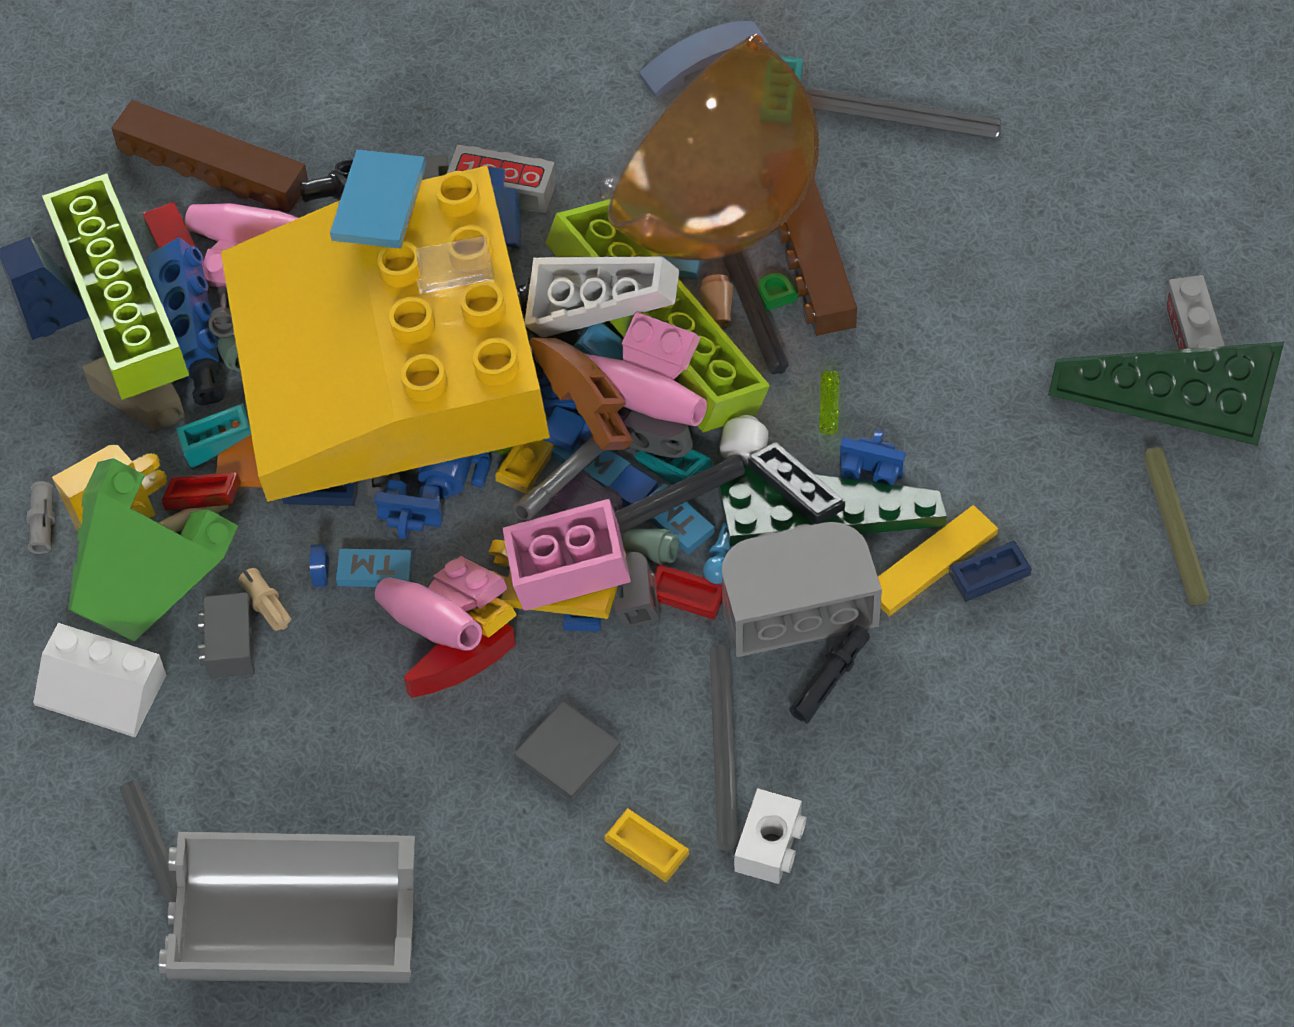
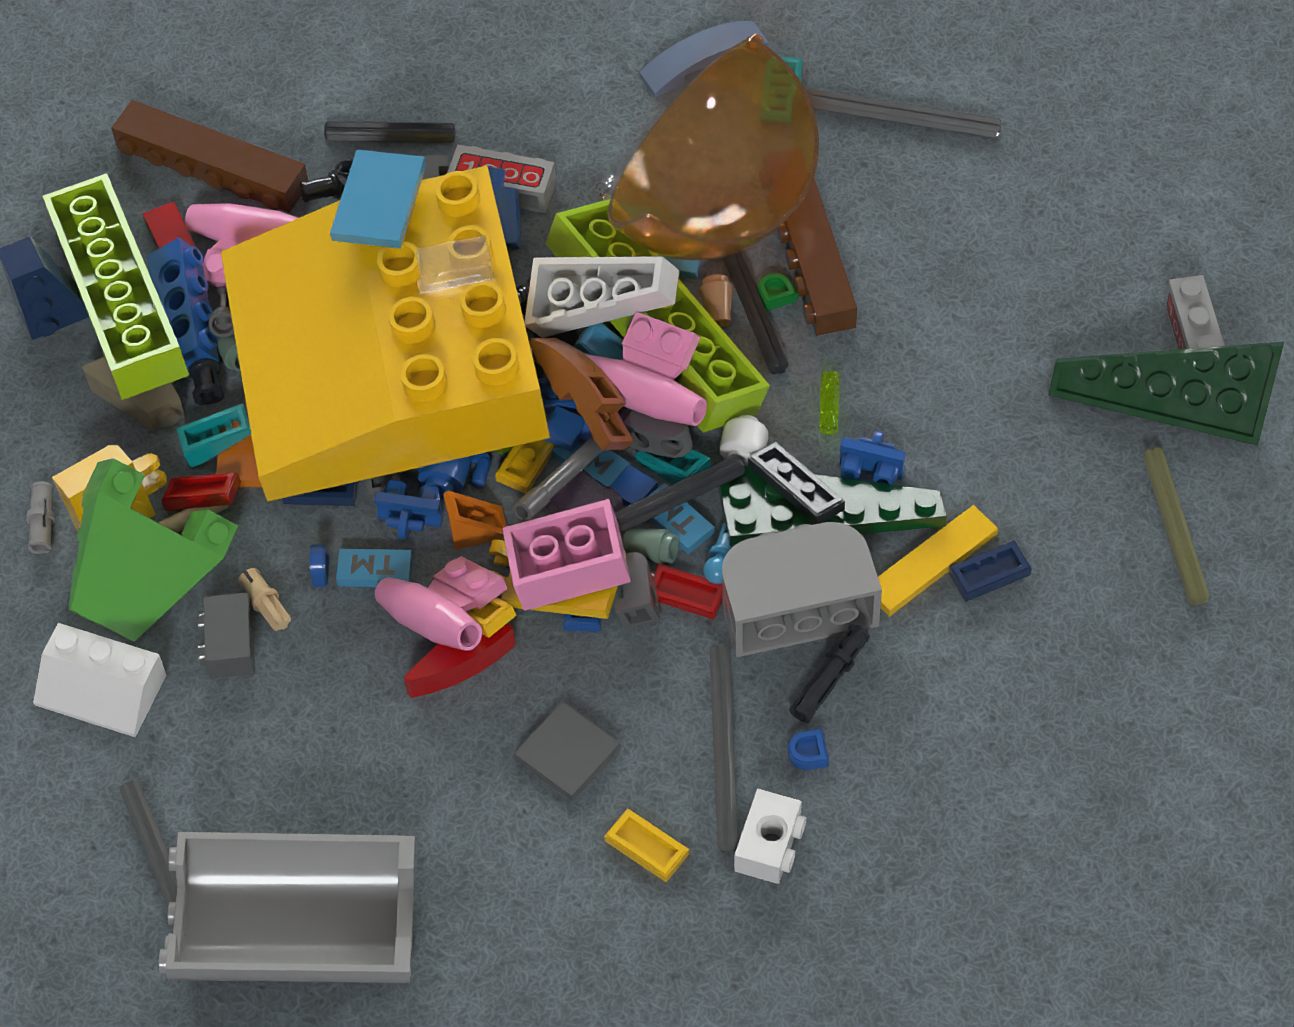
(389, 131): none -> black axle
(473, 520): none -> orange slope
(808, 750): none -> blue tile

